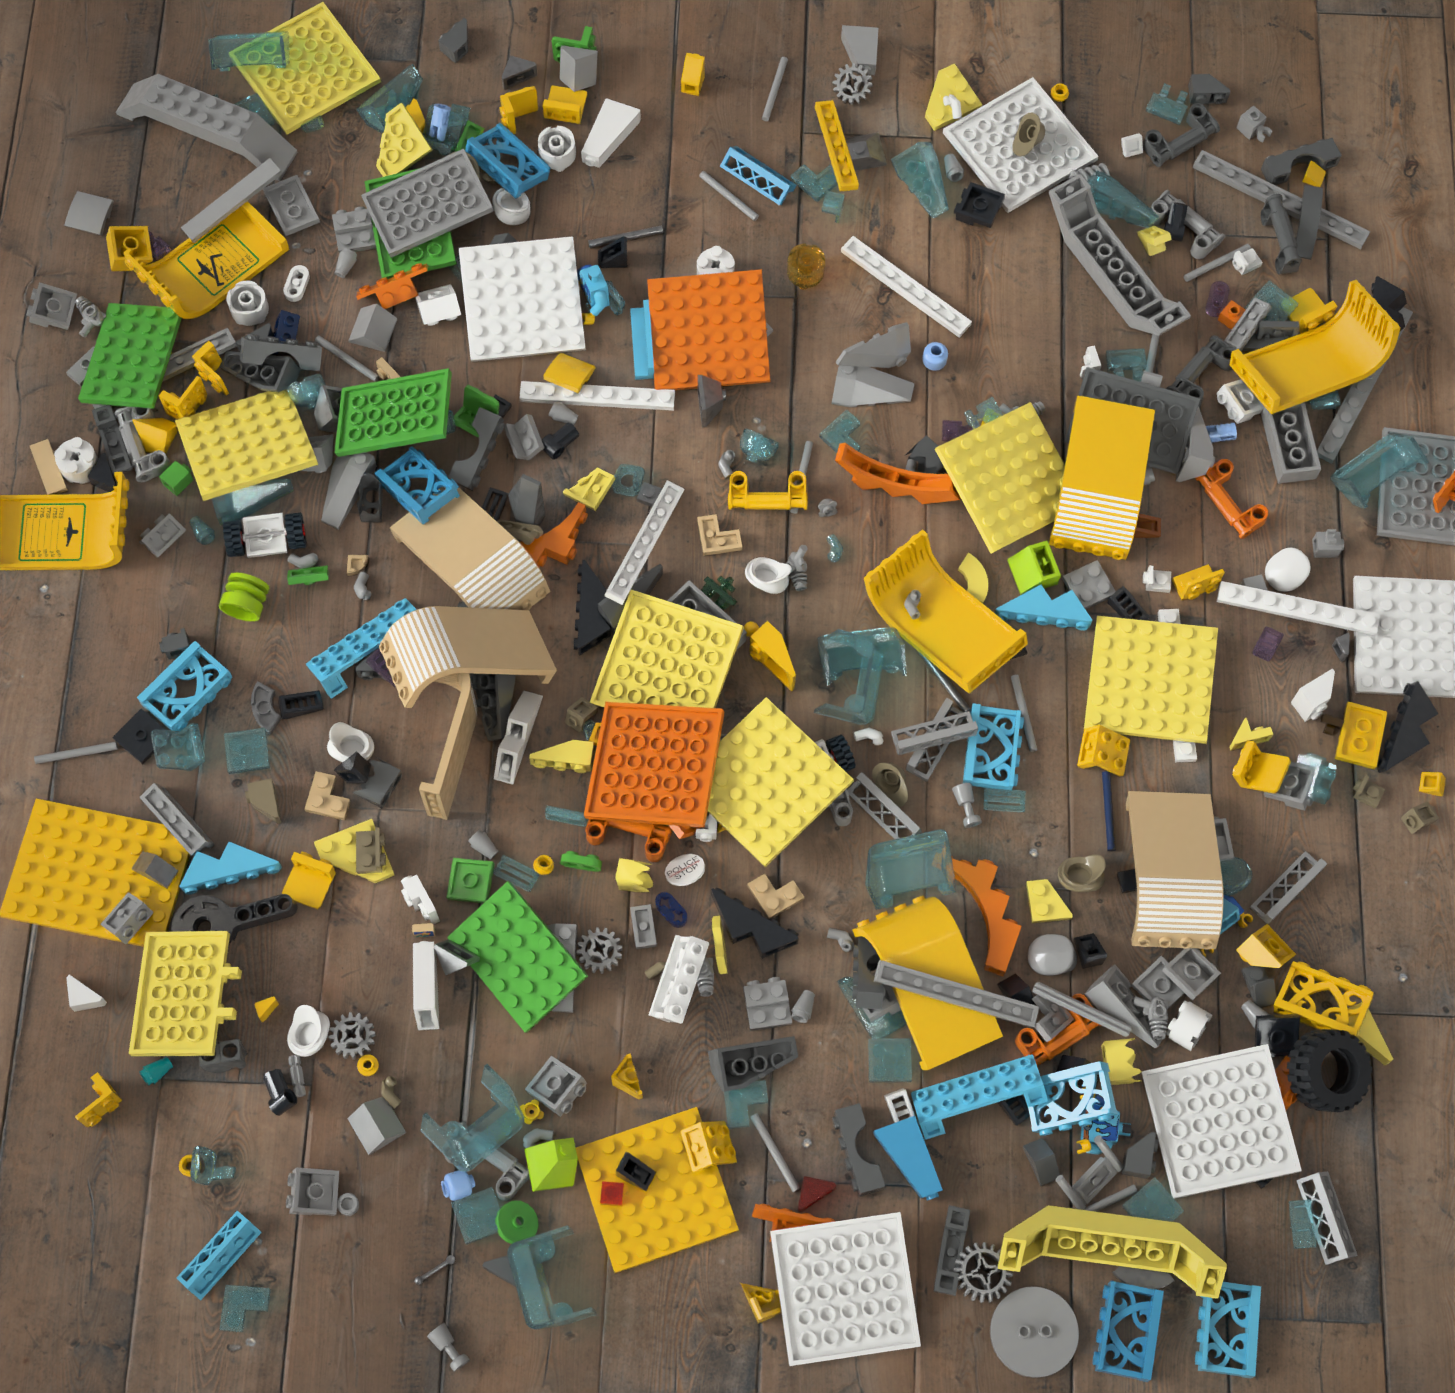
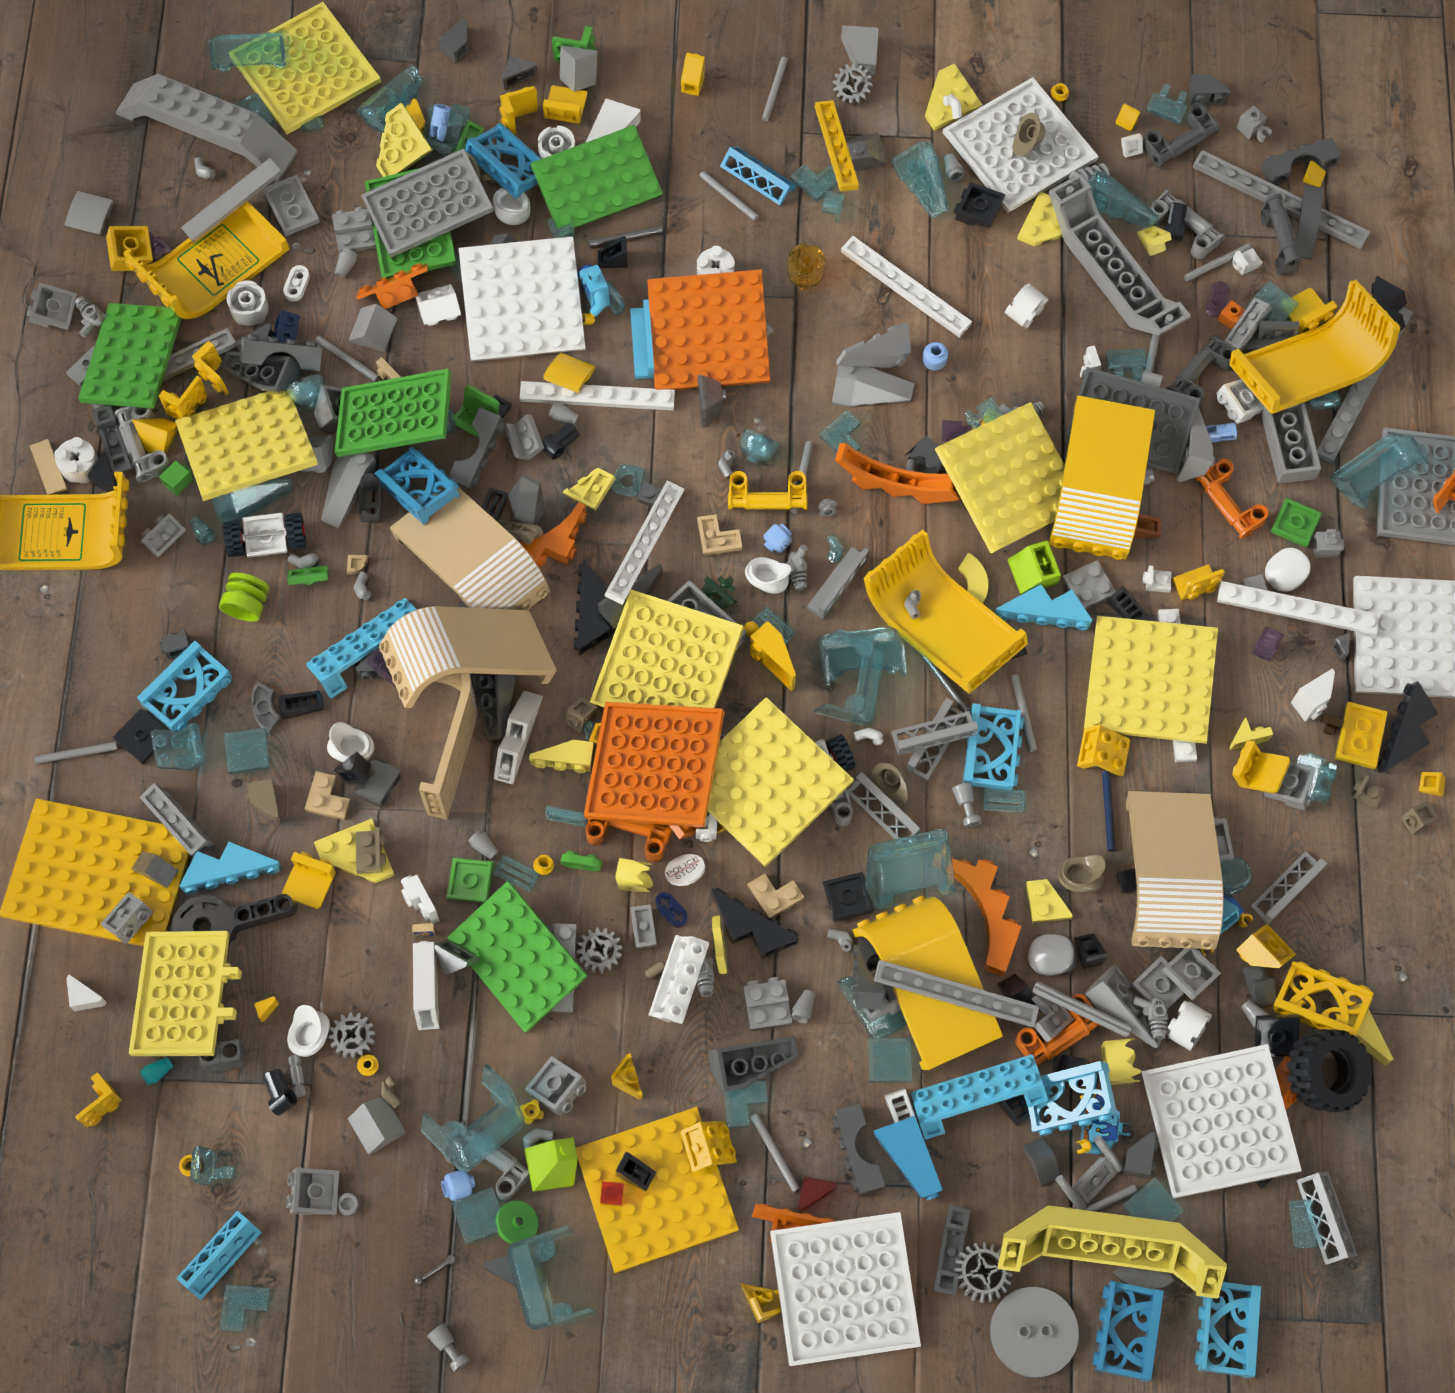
(203, 171): none -> light grey arm
(565, 231): none -> clear light blue panel
(596, 178): none -> bright green plate
(777, 538): none -> light blue head
(777, 620): none -> clear light blue tile
(838, 582): none -> light grey fence
(847, 897): none -> black plate
(1026, 305): none -> white brick
(1040, 223): none -> light yellow plate
(1127, 117): none -> yellow slope
(1296, 522): none -> bright green plate

